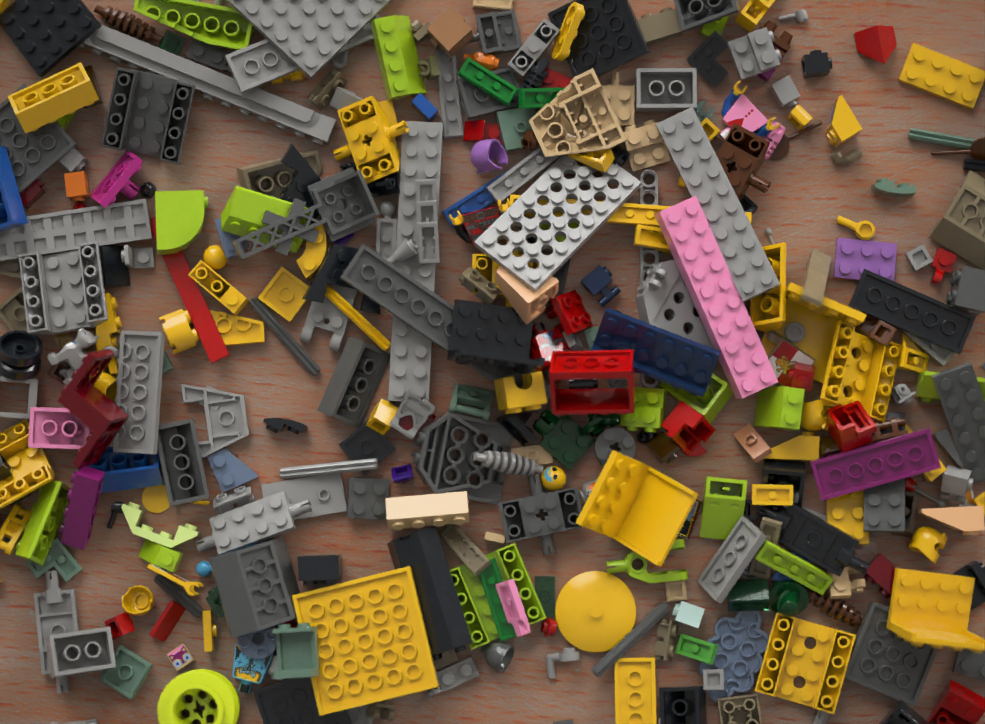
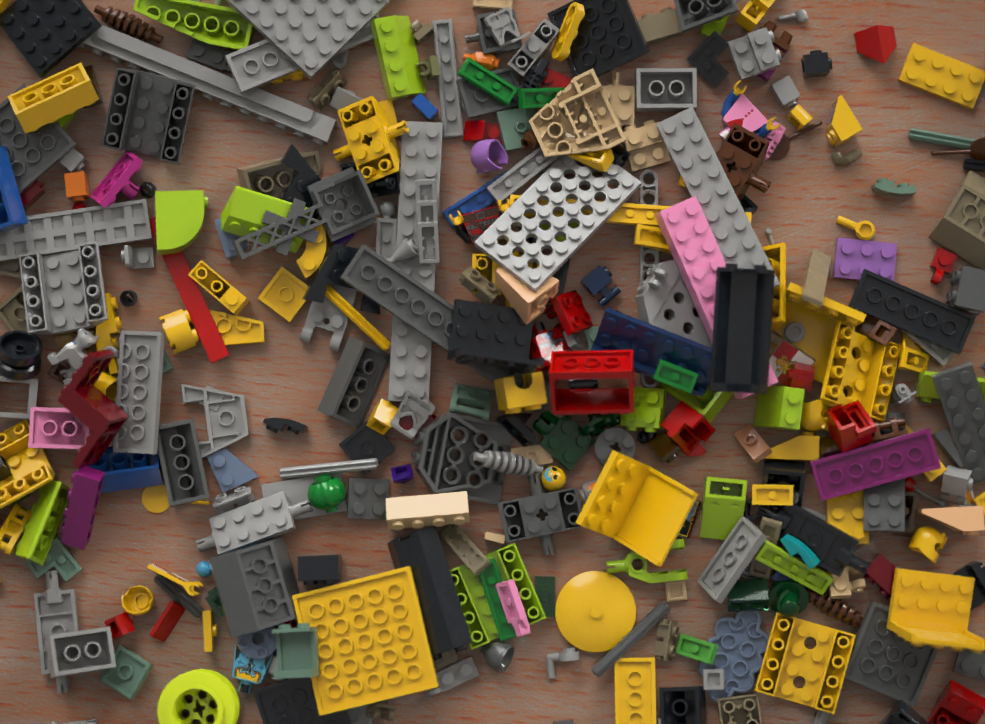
(113, 270): black slope -> none
(115, 508): black hand -> none
(125, 300): none -> black hinge
(134, 515): yellowish green slope -> none
(161, 555): lime slope -> none
(171, 42): dark green plate -> none
(180, 656): tile -> none
(214, 257): yellow piece -> none
(284, 336): dark grey axle -> none
(326, 493): none -> green plant
(449, 32): medium nougat plate -> none
(501, 23): none -> light grey piece
(548, 627): red plate -> none
(617, 383): light grey tile -> none
(676, 376): none -> green plate
(688, 613): light aqua brick -> none
(702, 115): clear light blue bar -> none
(710, 129): yellow brick -> none
(742, 329): none -> black panel
(795, 546): none -> teal slope
(918, 257): light grey plate -> none

